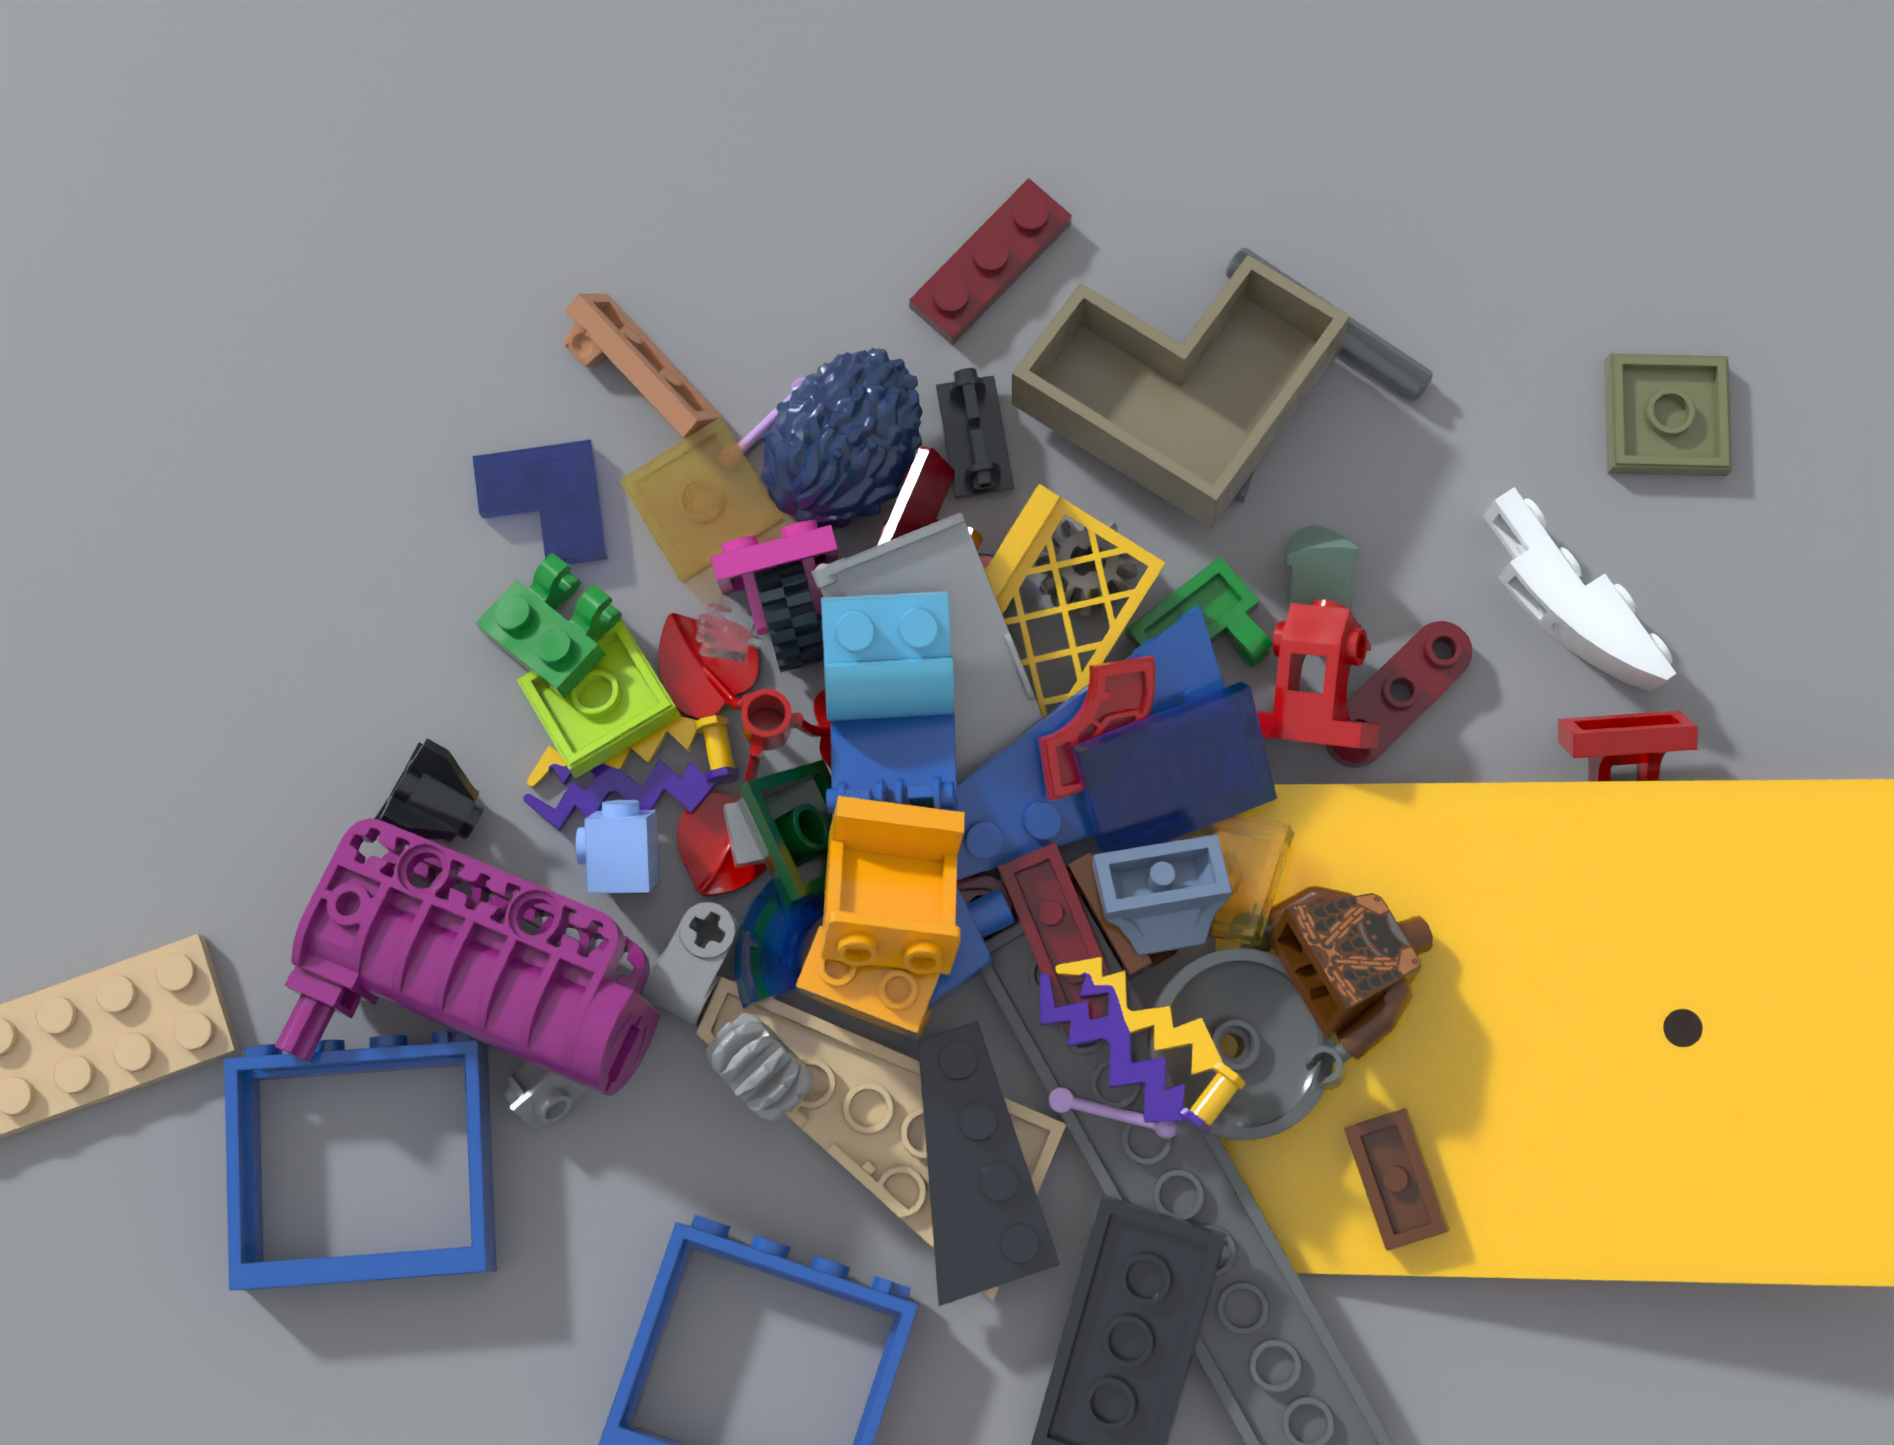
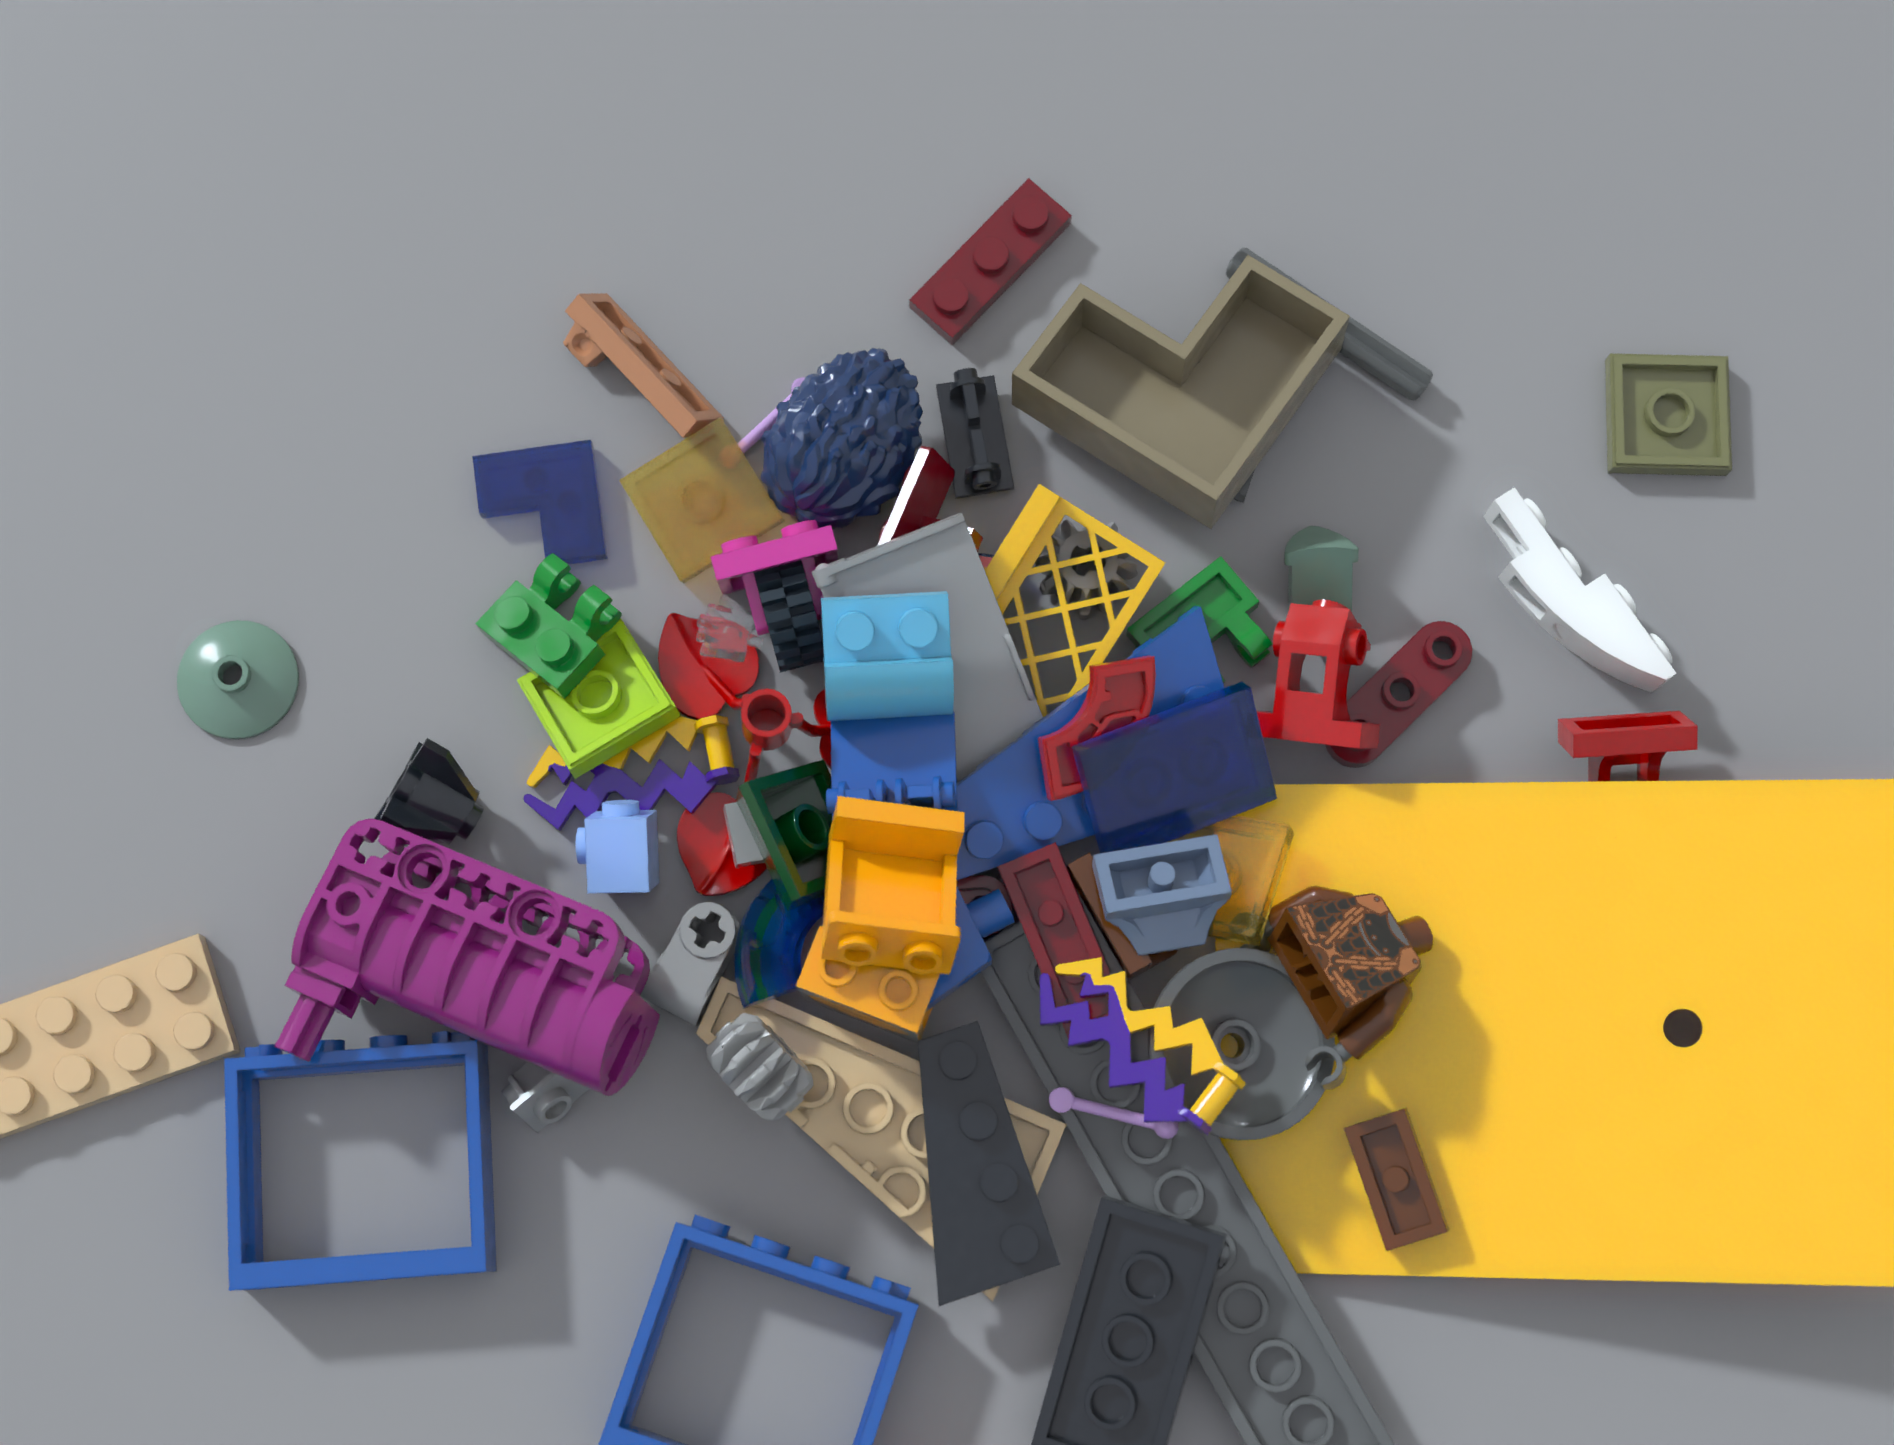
(257, 699): none -> sand green dish

